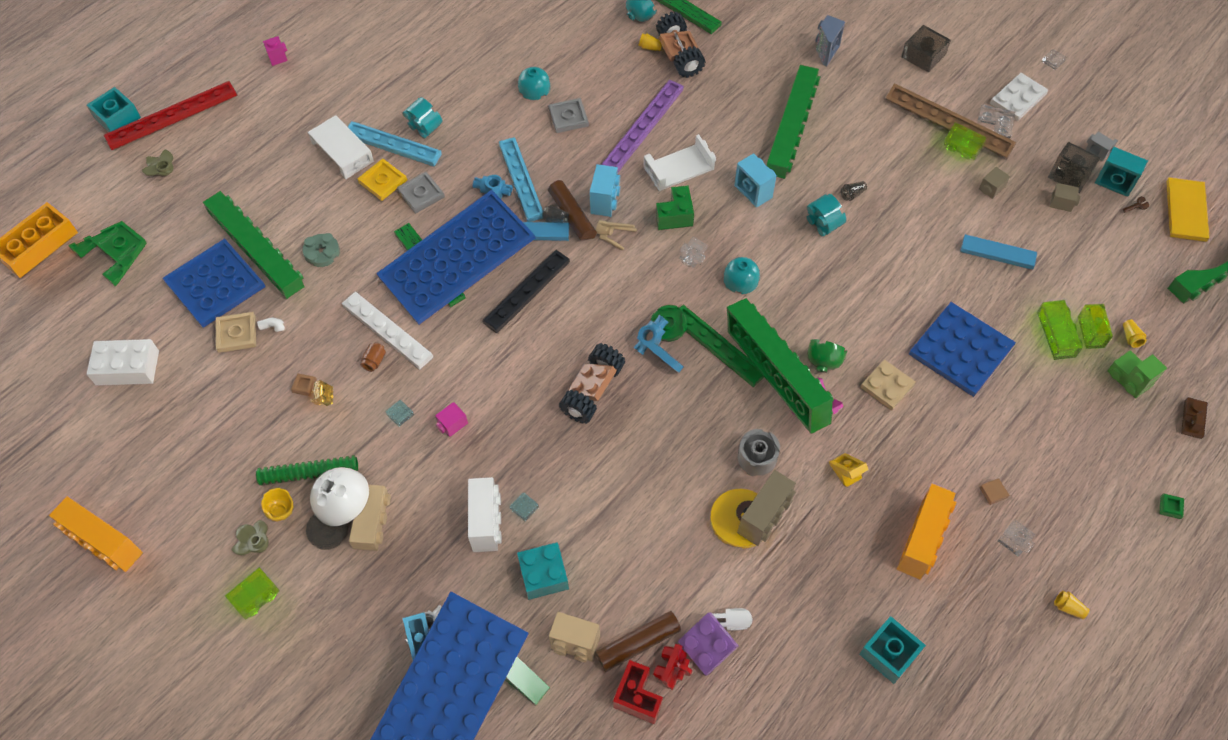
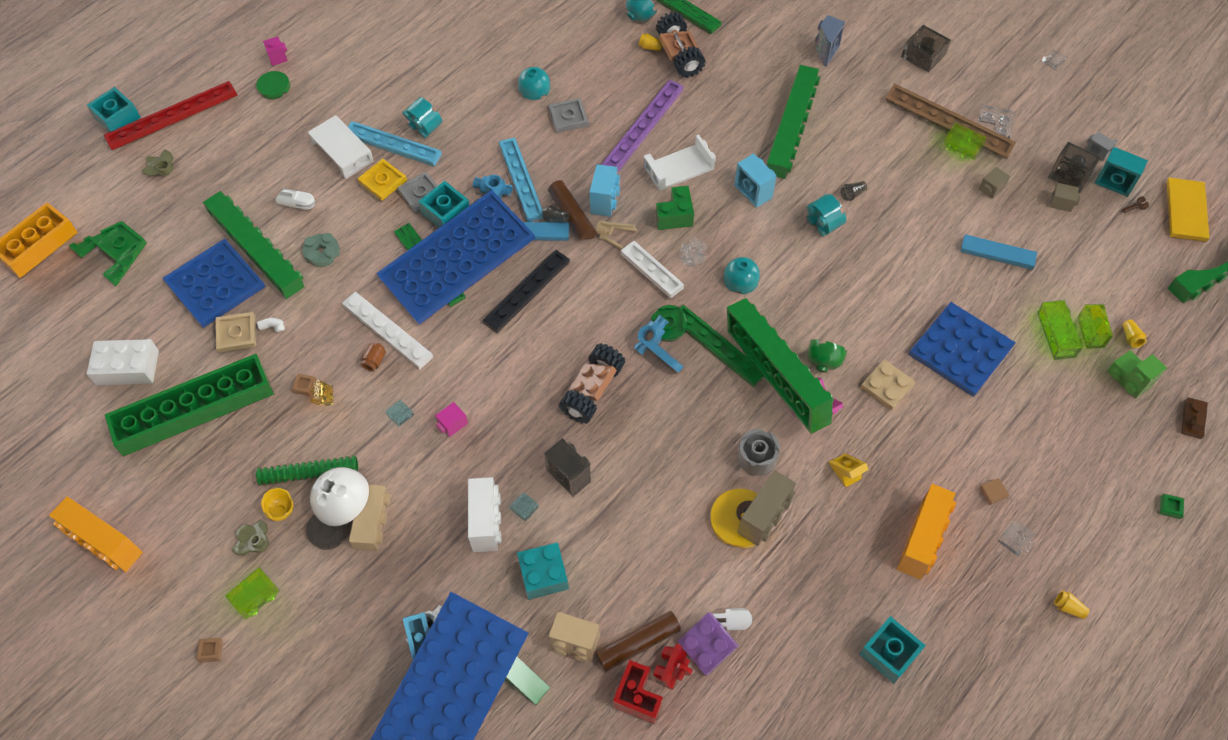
(188, 405): none -> green brick
(209, 650): none -> medium nougat tile
(273, 84): none -> green tile
(295, 199): none -> white arm
(442, 204): none -> teal brick
(568, 466): none -> clear smoke brick
(652, 269): none -> white plate
(1019, 95): white plate -> none

